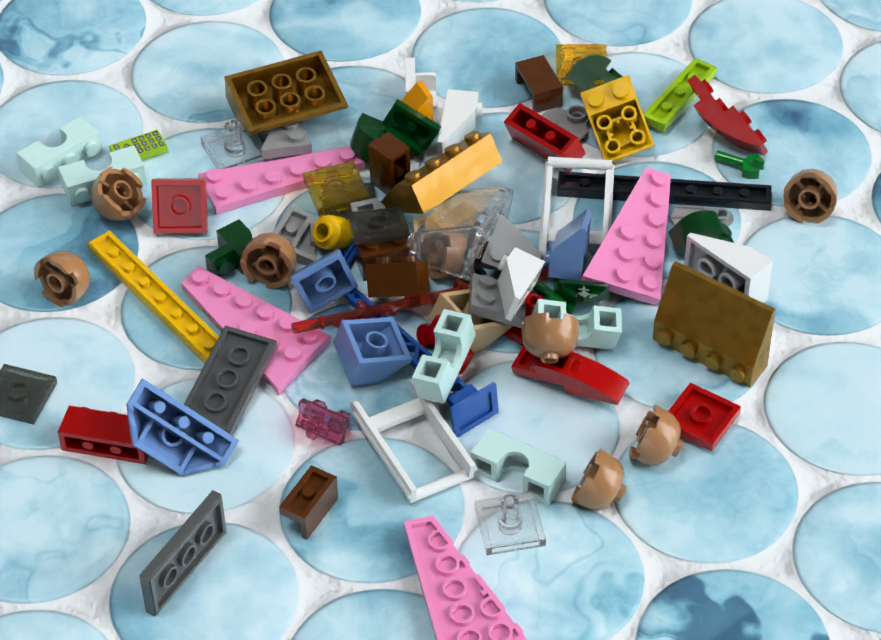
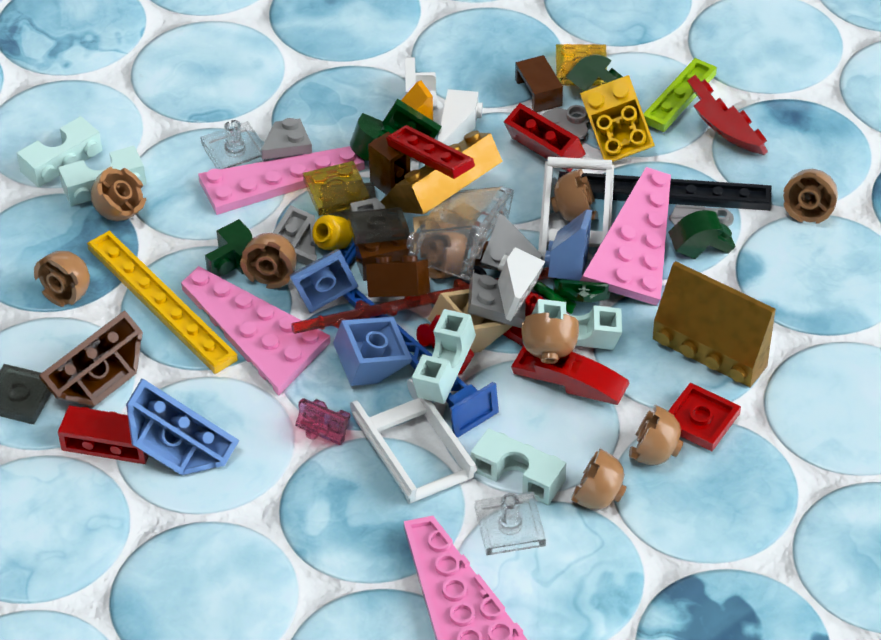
(97, 364): none -> reddish brown wedge
(147, 144): lime tile -> none
(179, 205): red tile -> none
(183, 553): dark grey tile -> none
(230, 377): dark grey tile -> none
(283, 93): pearl gold slope -> none
(310, 499): reddish brown panel -> none
(430, 152): none -> red tile
(573, 196): none -> medium nougat cylinder
(730, 264): white slope -> none
(749, 166): green bar -> none

